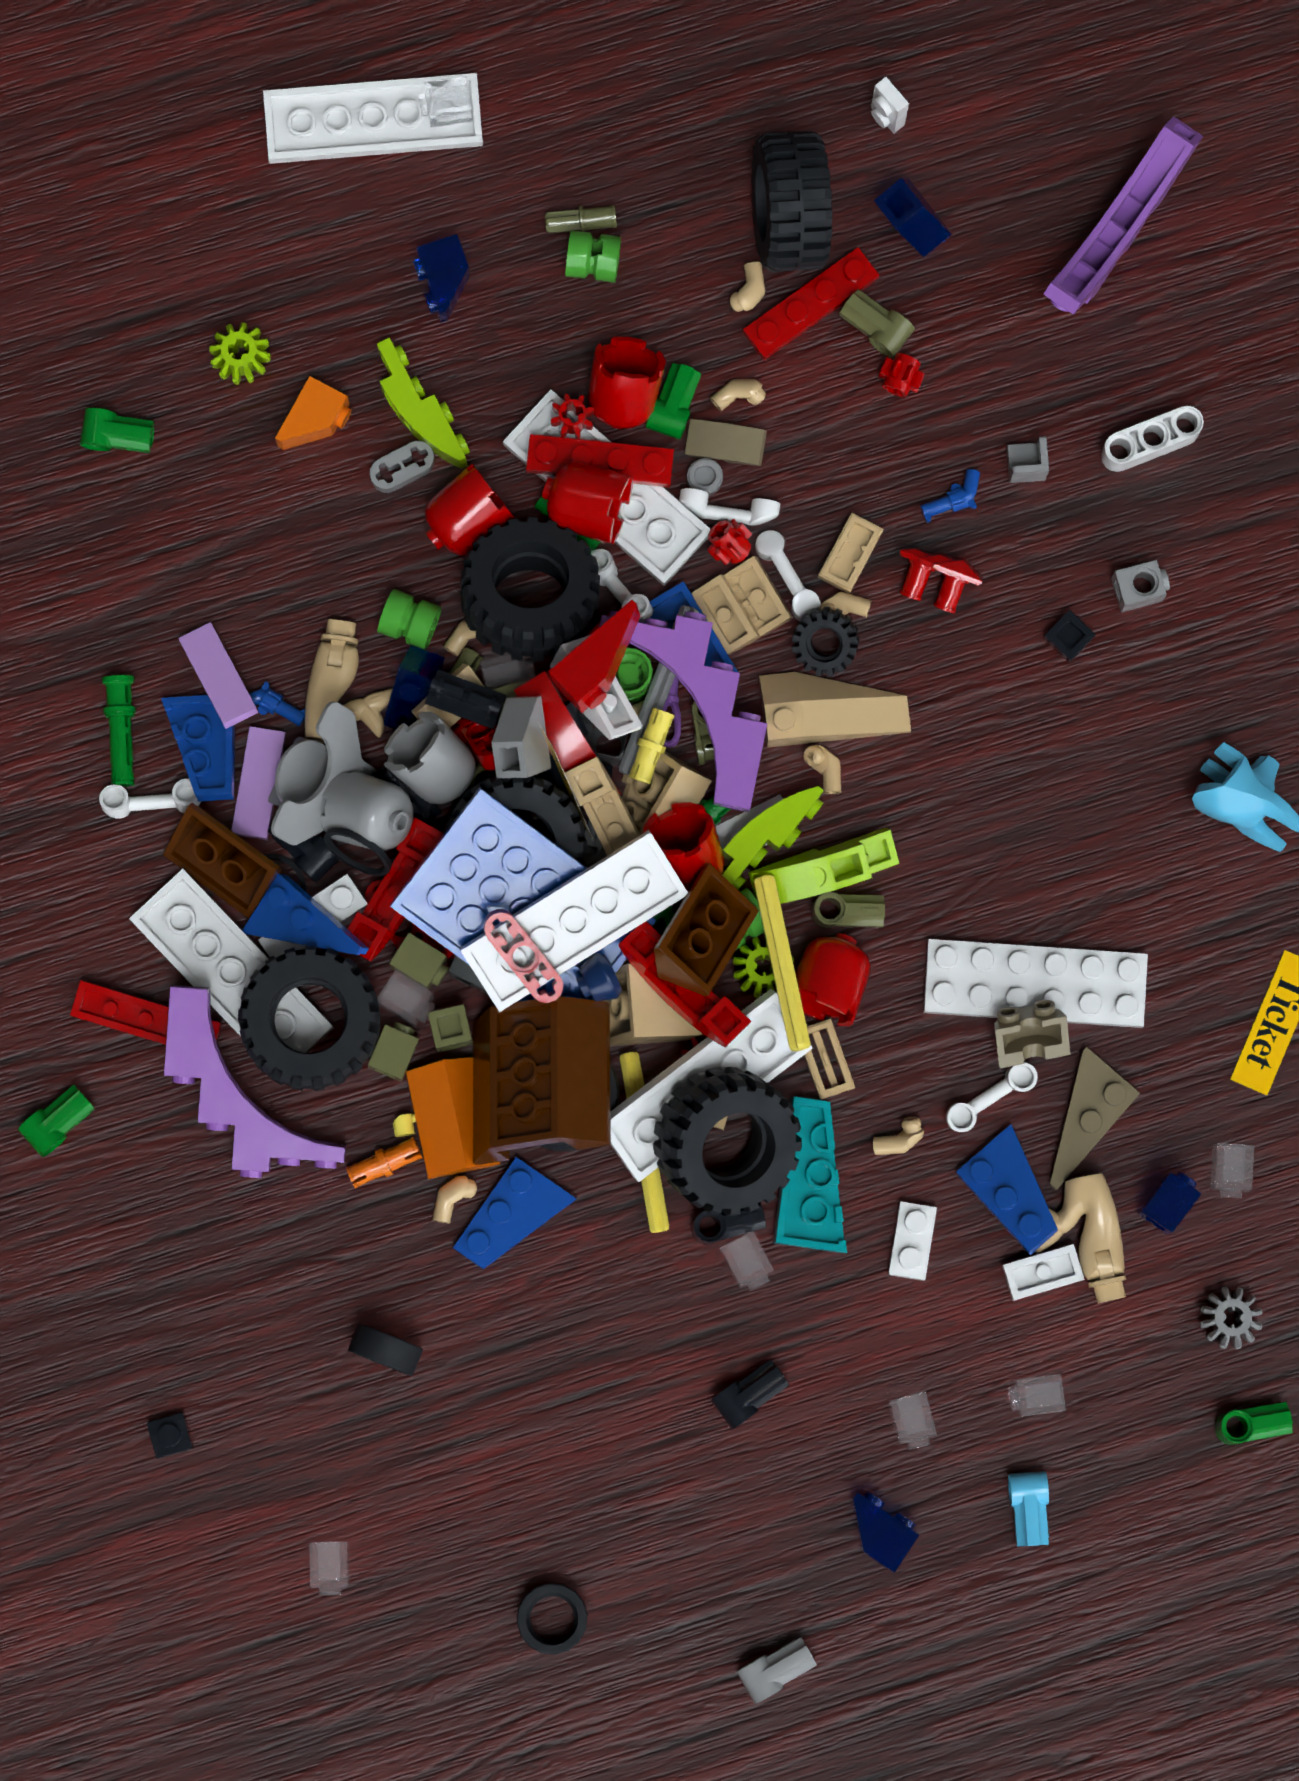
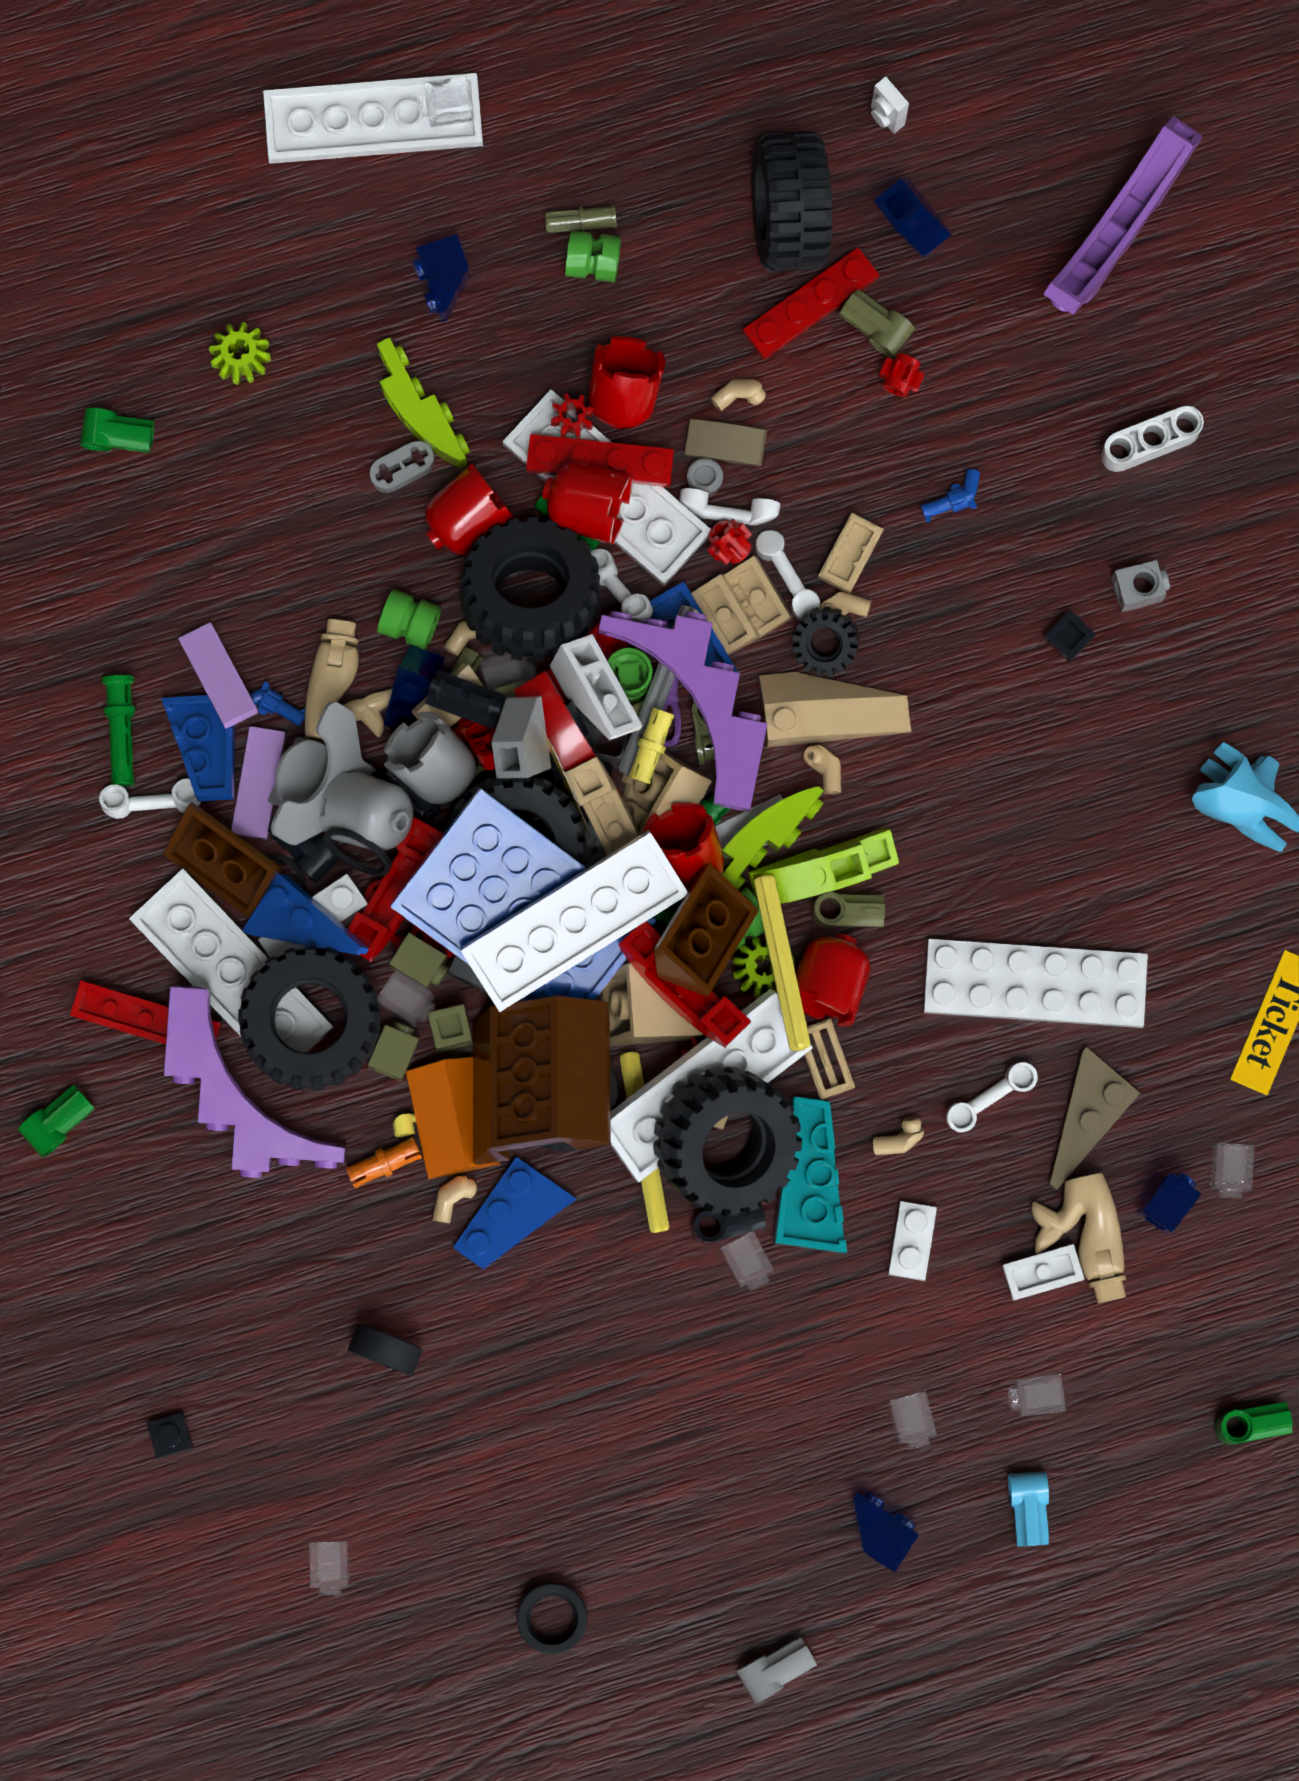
(314, 415): orange slope -> none
(499, 940): beam -> none
(592, 665): red slope -> none
(598, 979): dark blue cone -> none
(672, 407): green piece -> none
(745, 1397): black piece -> none
(752, 291): tan arm -> none
(956, 572): red connector -> none
(1009, 1190): blue wing -> none
(1028, 461): light grey panel -> none
(1031, 1033): dark tan cylinder -> none
(1243, 1319): light grey gear -> none

